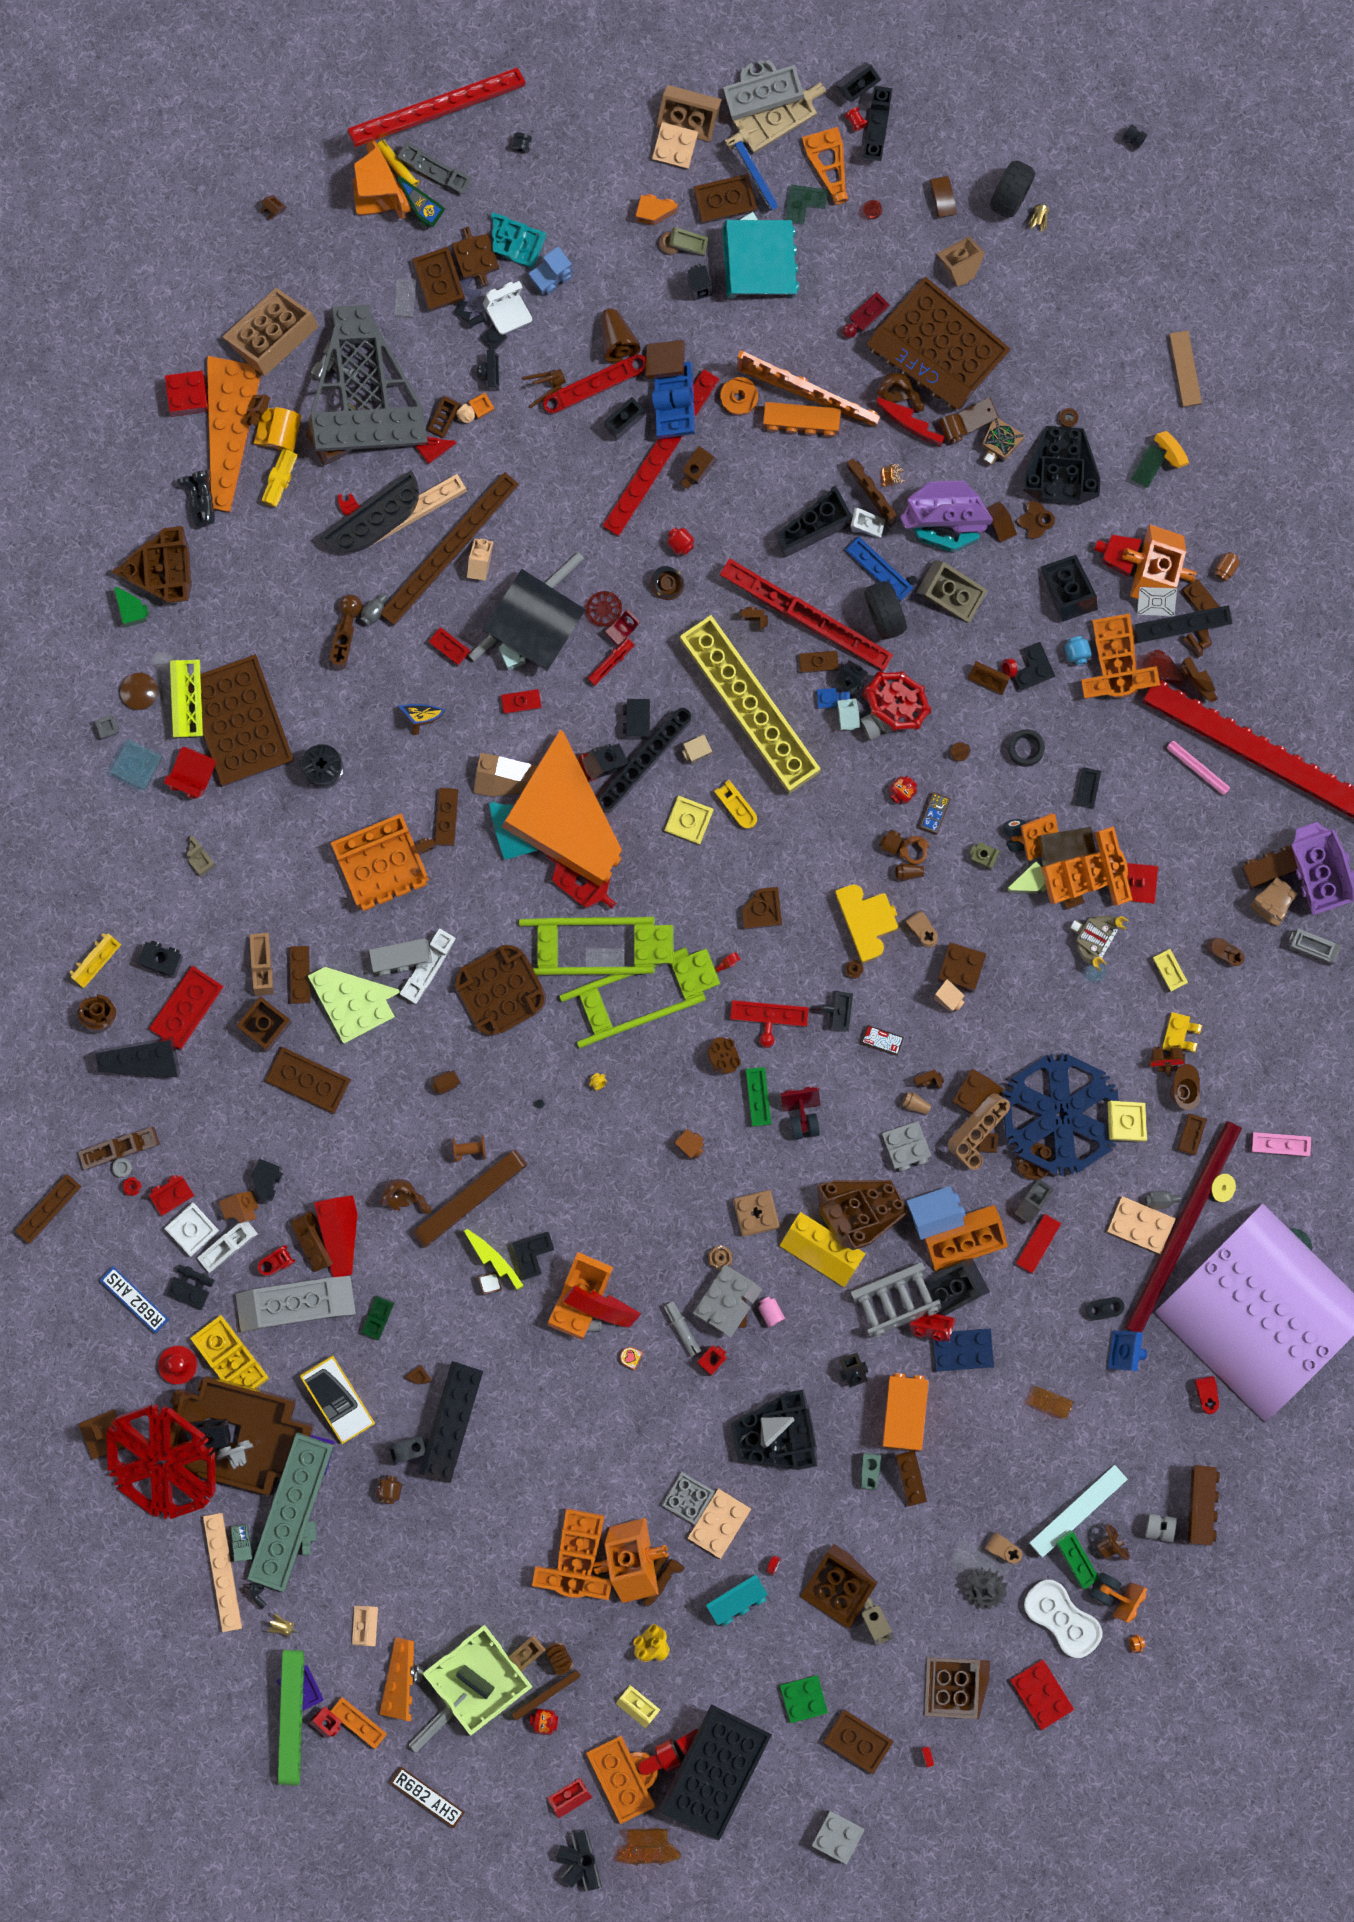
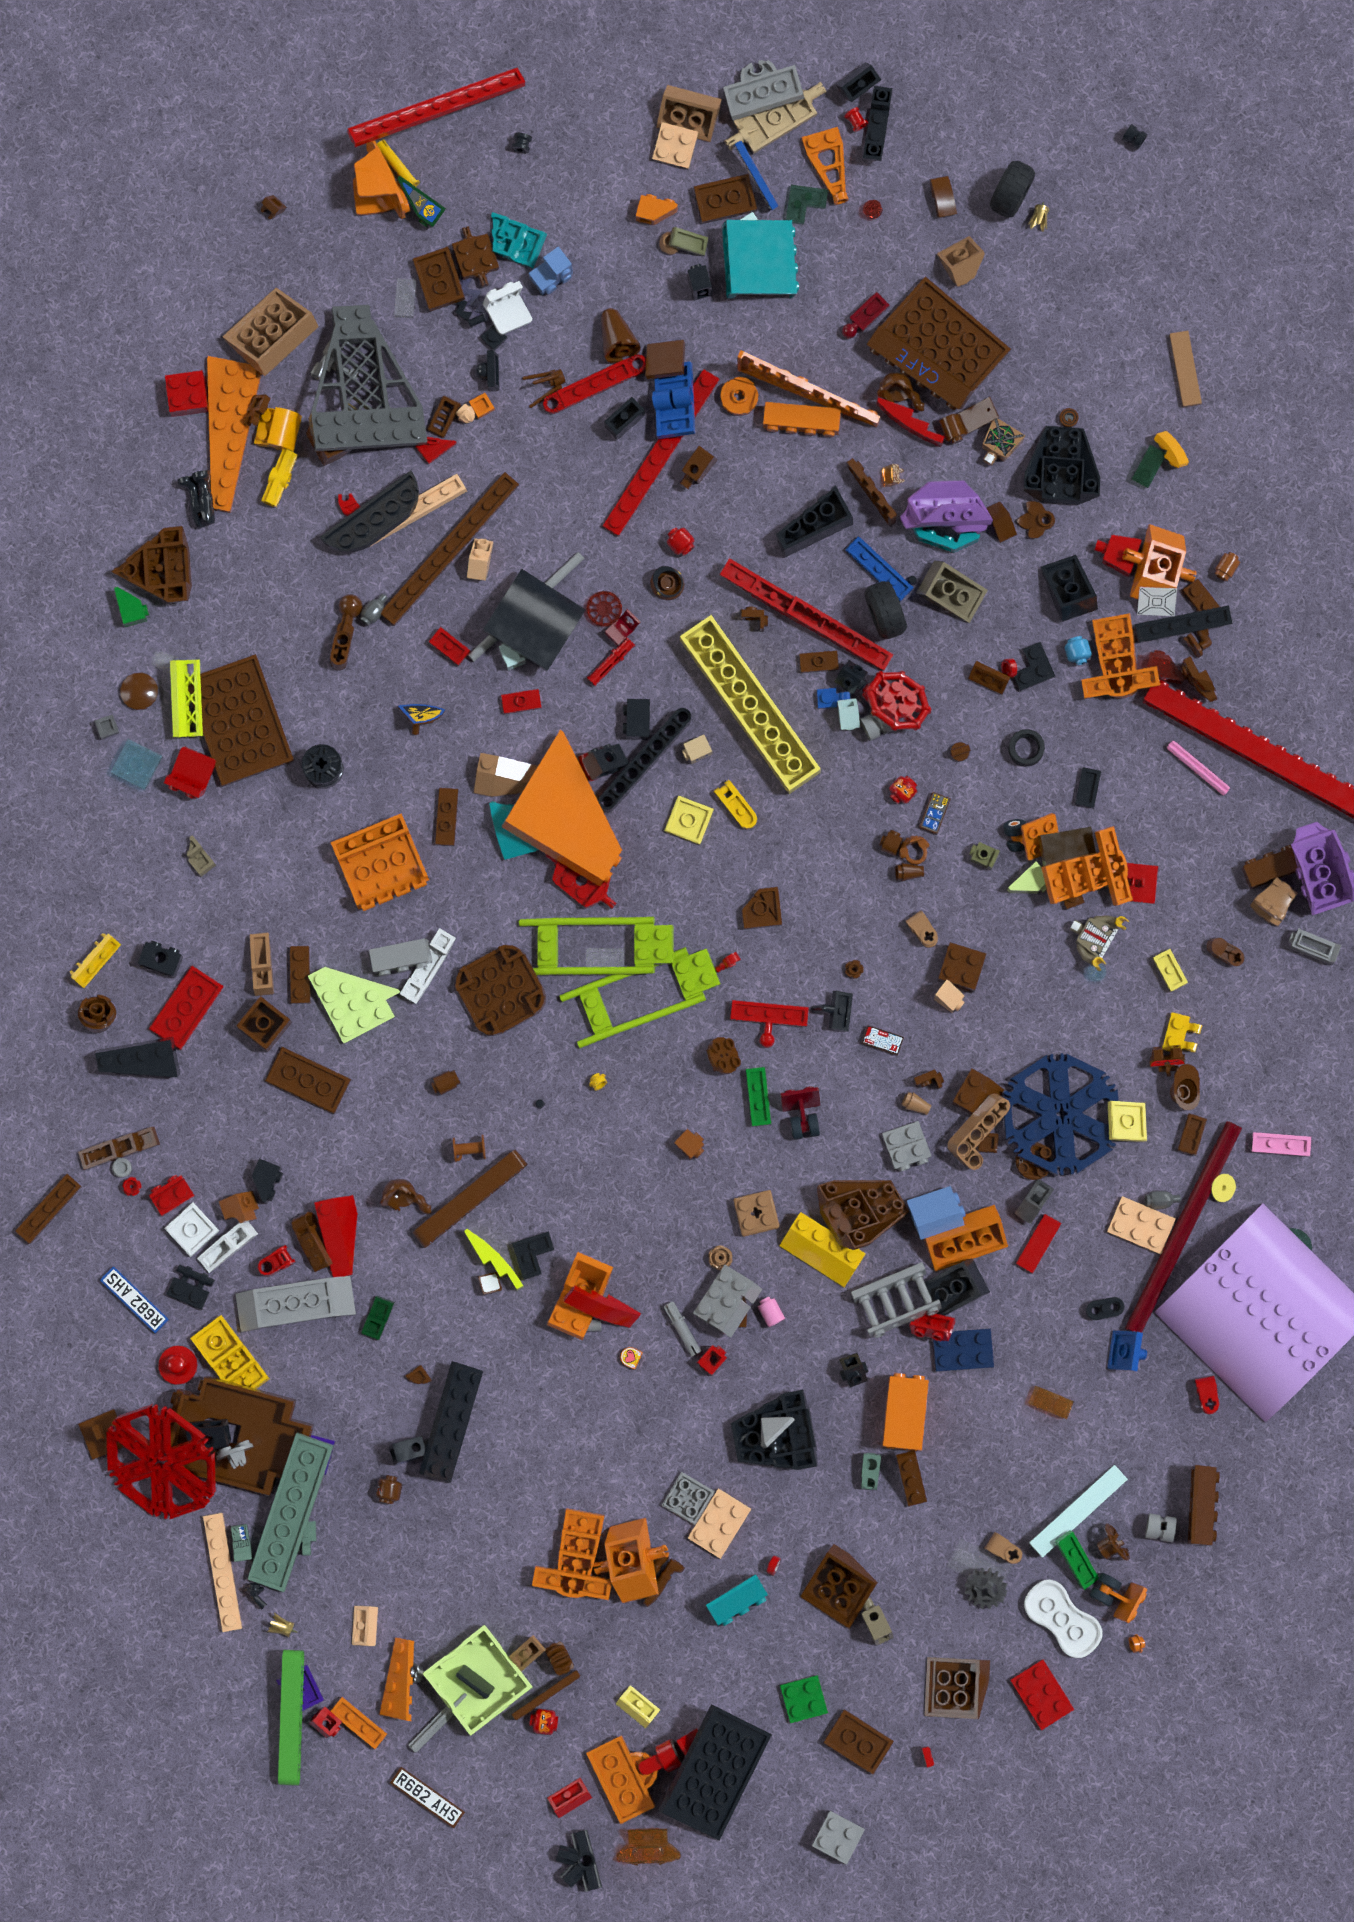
(337, 1399): slope -> none
(425, 845): reddish brown plate -> none
(434, 169): dark grey slope -> none
(651, 1644): yellow plate -> none
(867, 523): white slope -> none
(867, 920): yellow brick -> none

